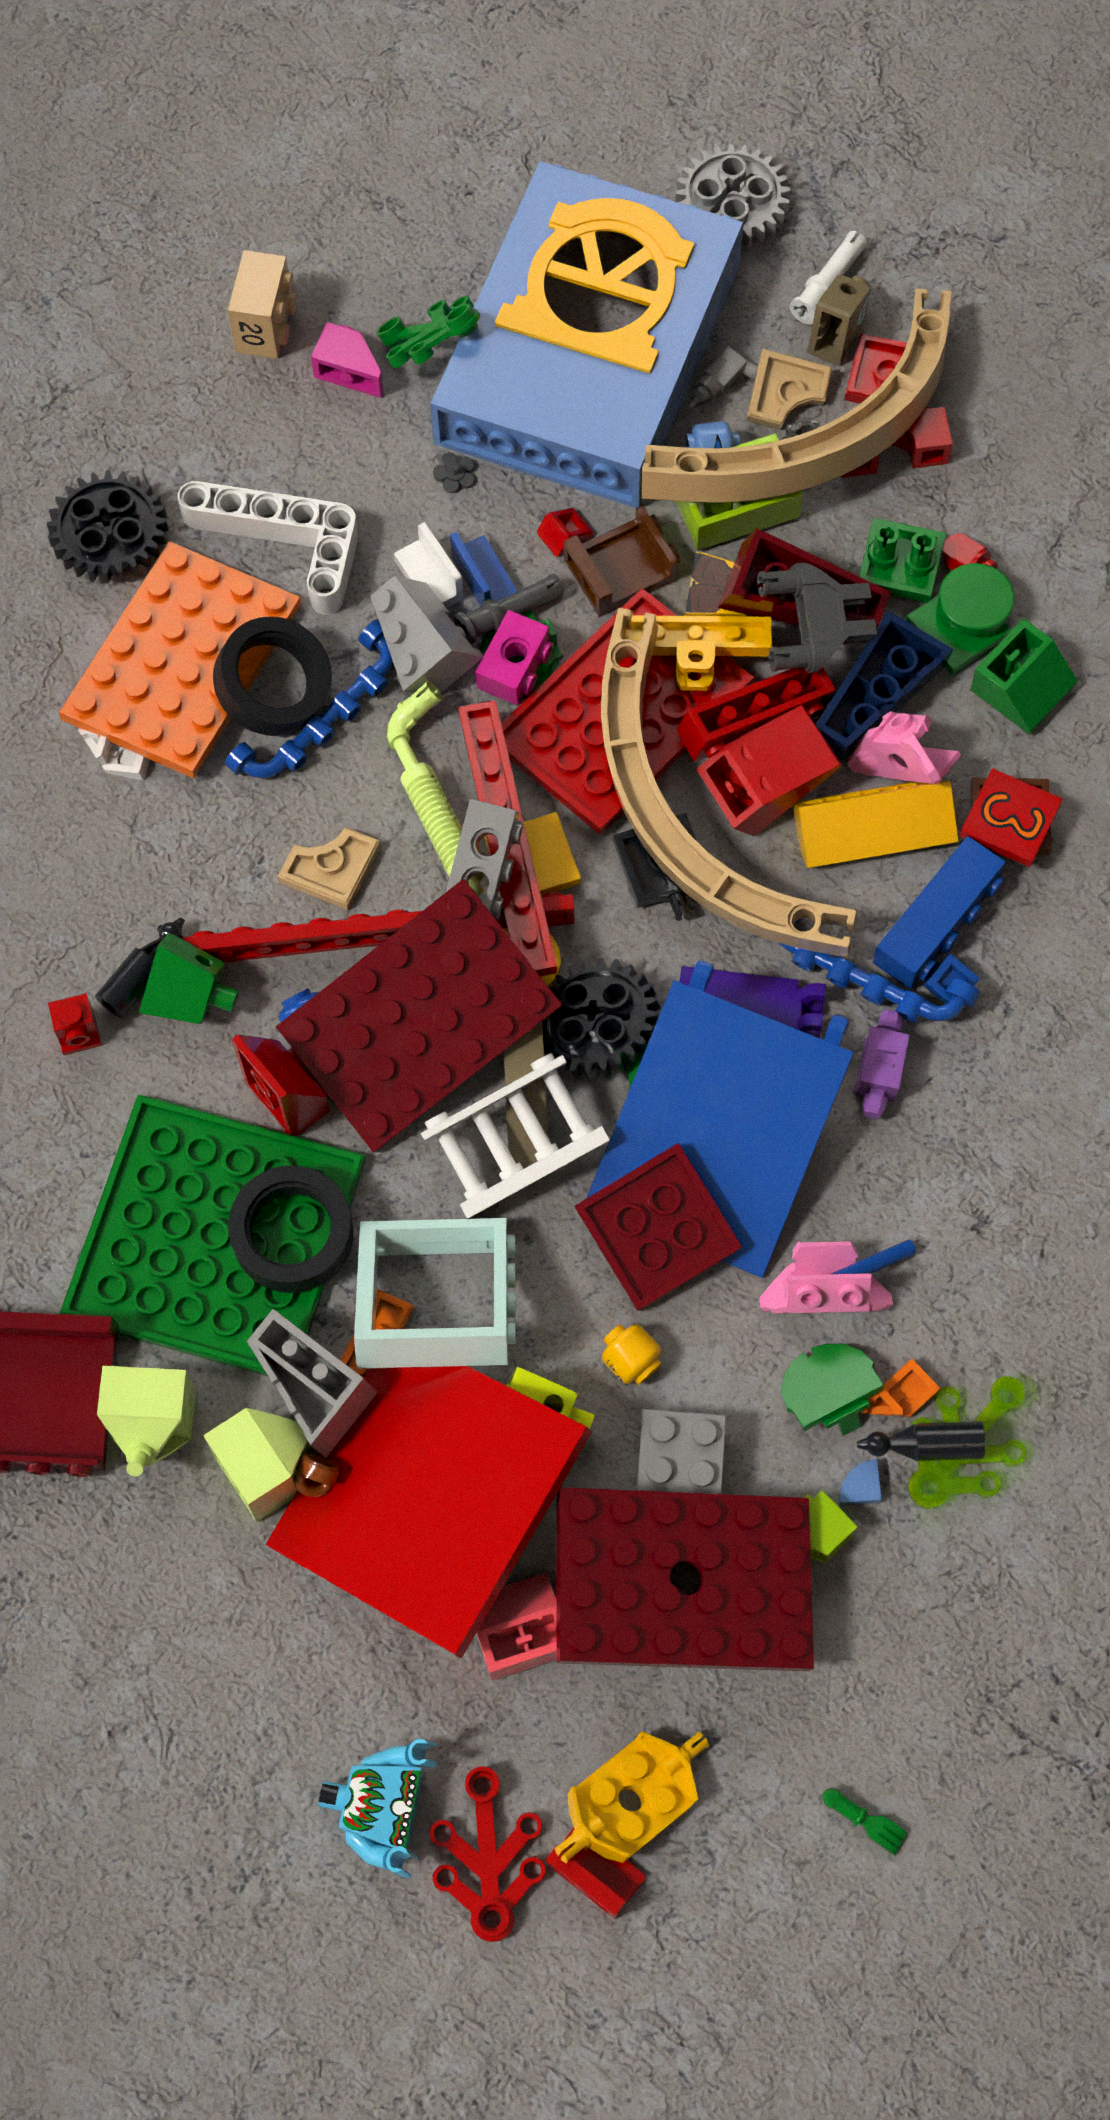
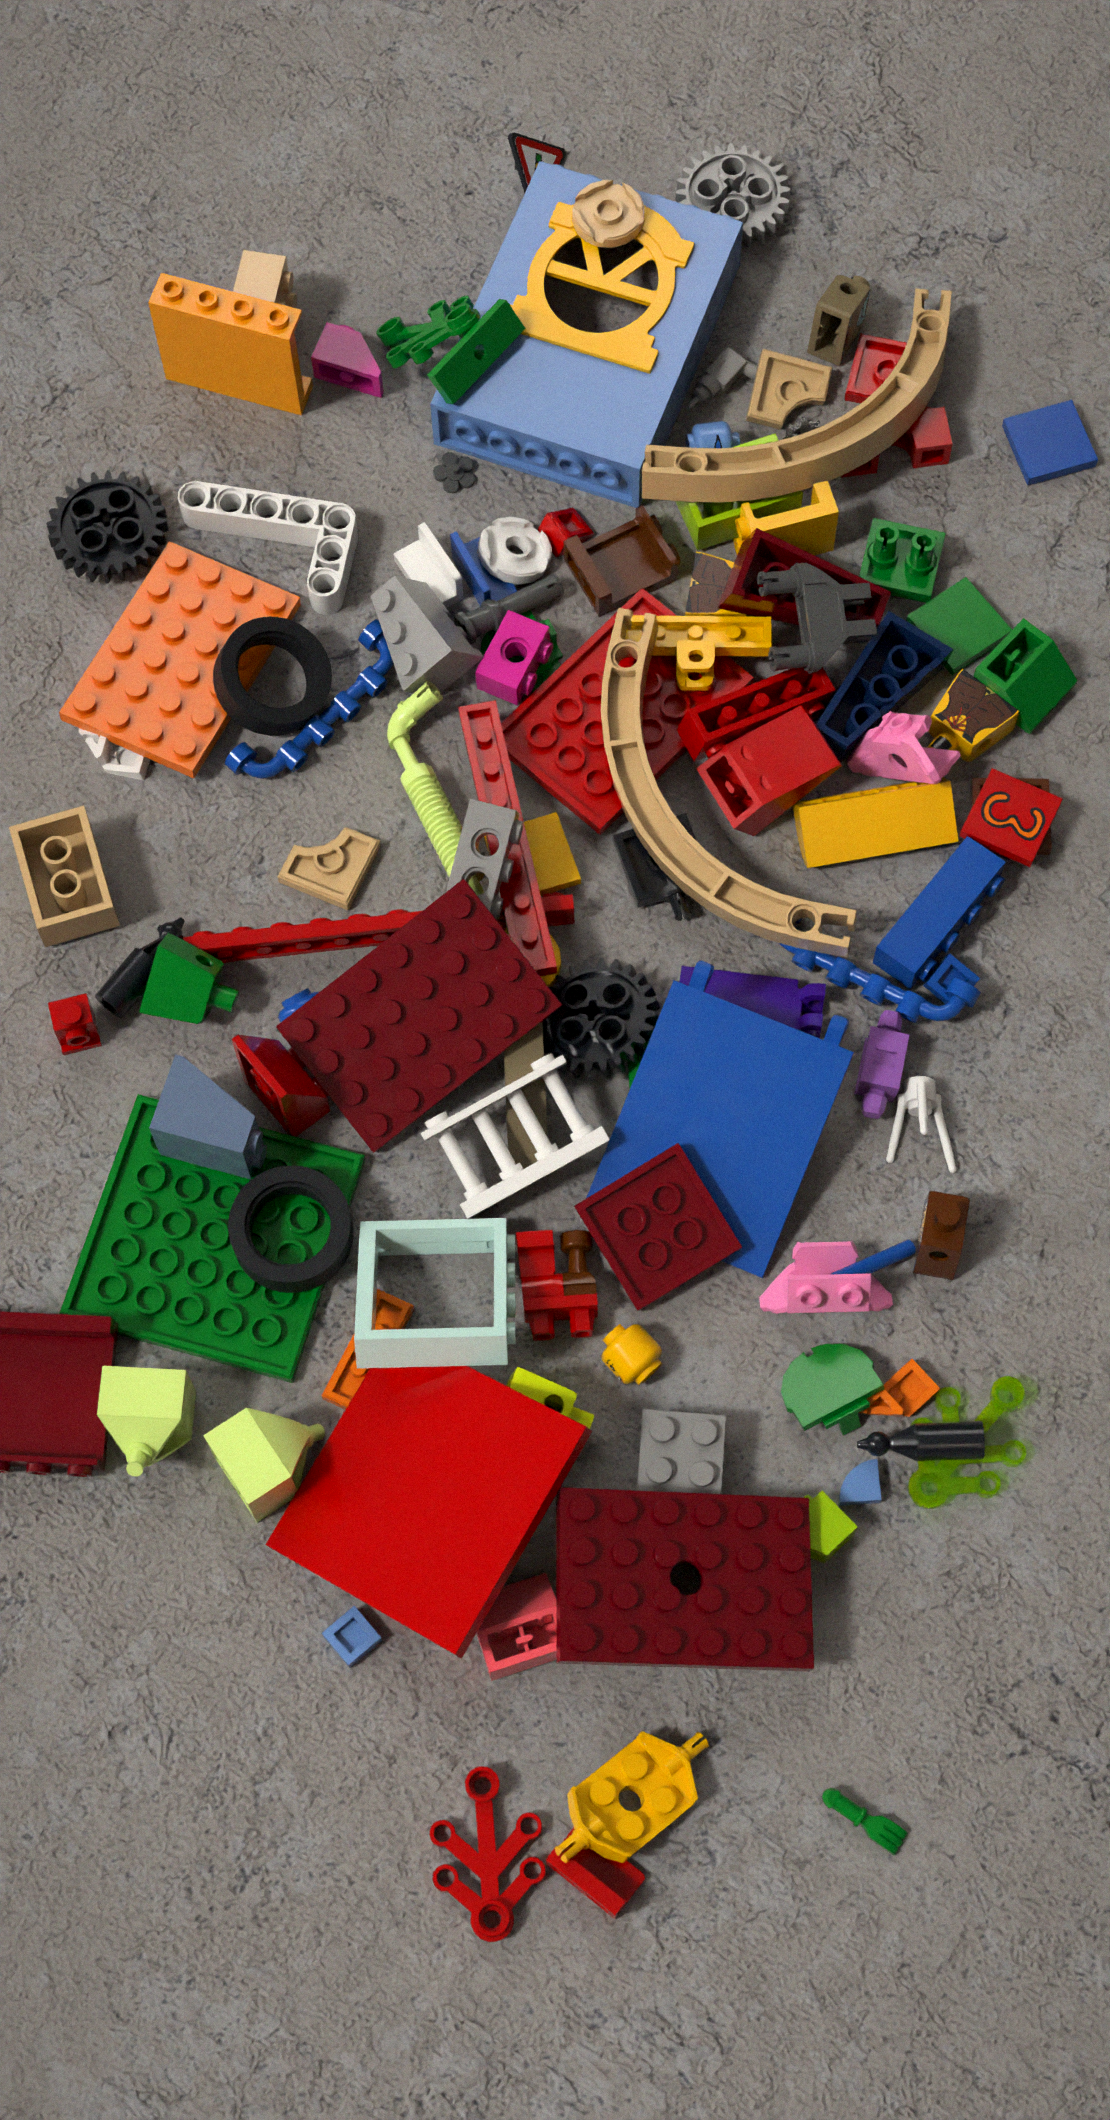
(64, 876): none -> tan brick
(205, 1124): none -> sand blue slope
(229, 343): none -> light orange panel
(312, 1381): wedge -> none
(318, 1470): dark orange tile -> none
(352, 1636): none -> medium blue tile
(381, 1804): medium azure torso -> none
(476, 351): none -> green tile
(510, 566): none -> white tile
(528, 153): none -> piece
(555, 1295): none -> red hips
(608, 214): none -> tan tile
(804, 306): white pin -> none
(807, 527): none -> yellow panel
(920, 1100): none -> white plant
(941, 1231): none -> reddish brown torso
(963, 550): arm -> none
(970, 718): none -> torso
(975, 599): green tile -> none
(1049, 442): none -> blue tile

